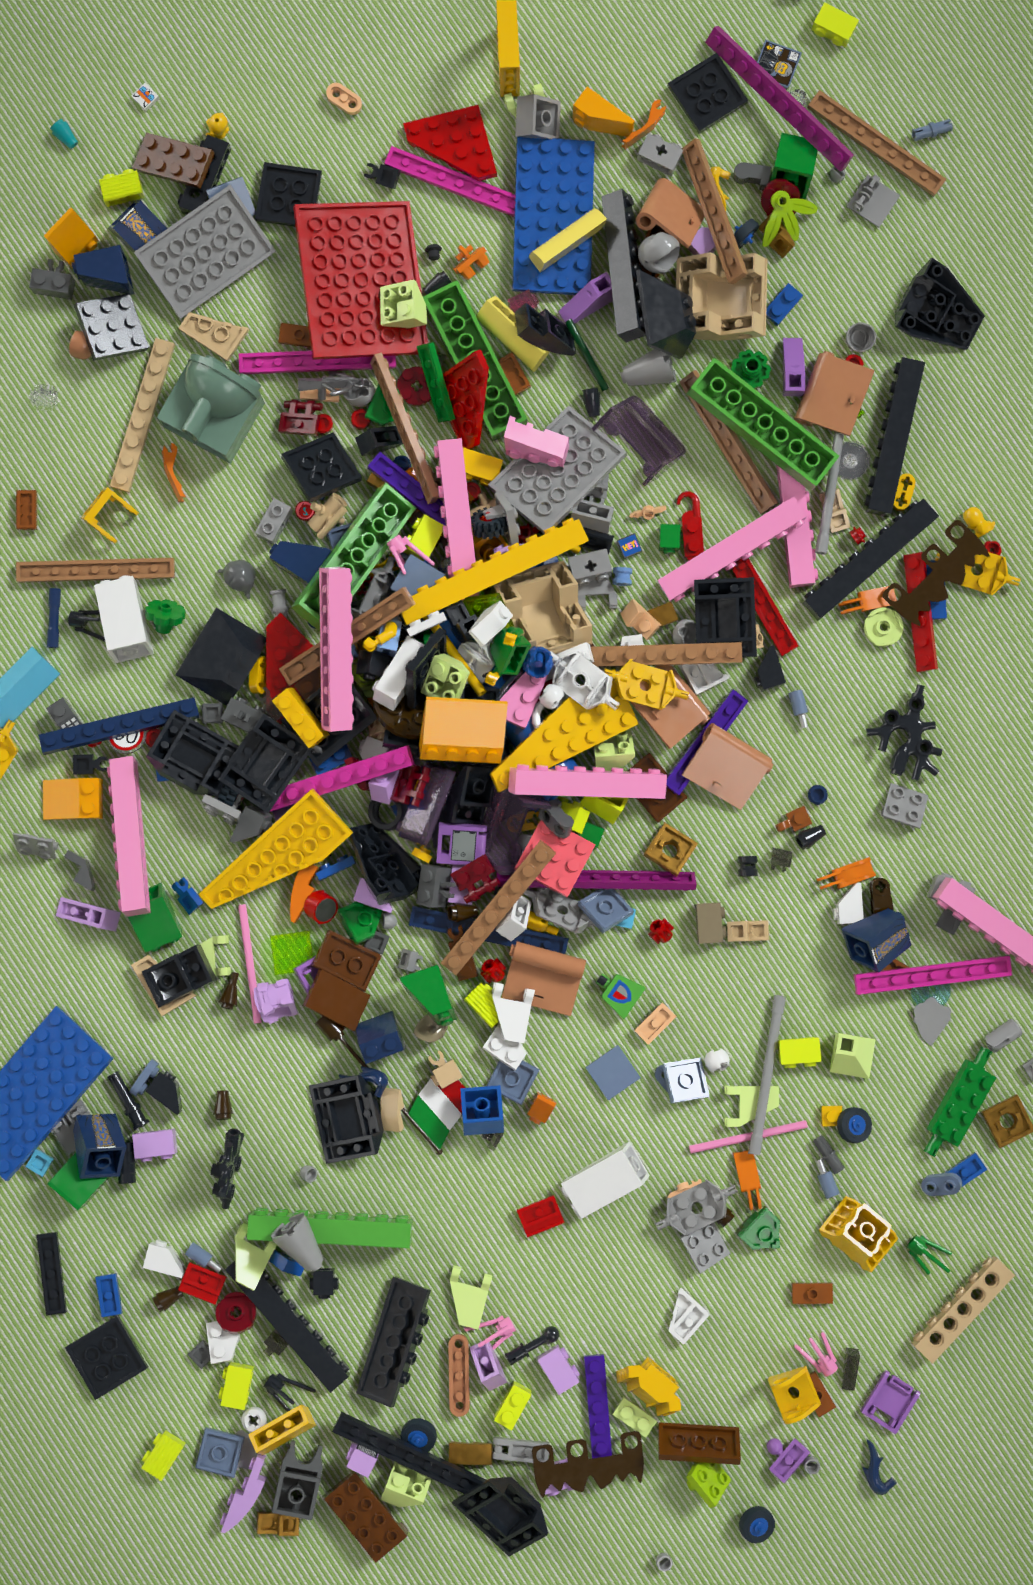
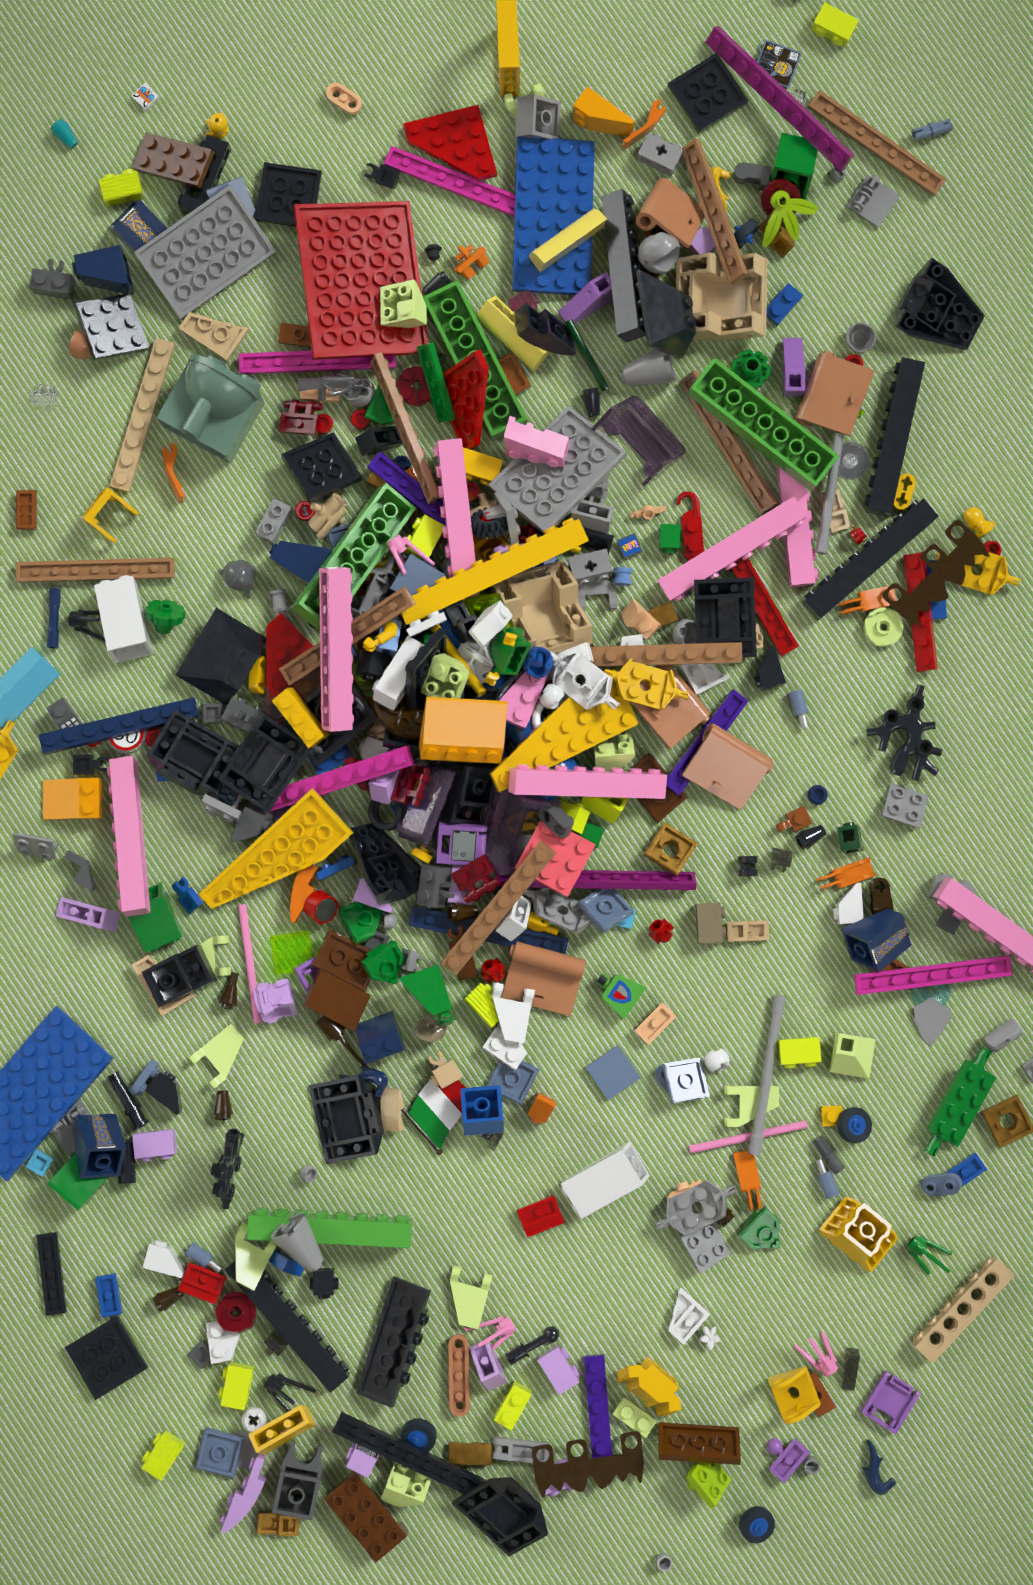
(70, 237): light orange slope -> none
(221, 1052): none -> yellowish green flag
(384, 962): none -> green plate
(709, 1337): none -> white plant
(812, 1293): dark orange plate -> none
(850, 846): none -> dark green brick

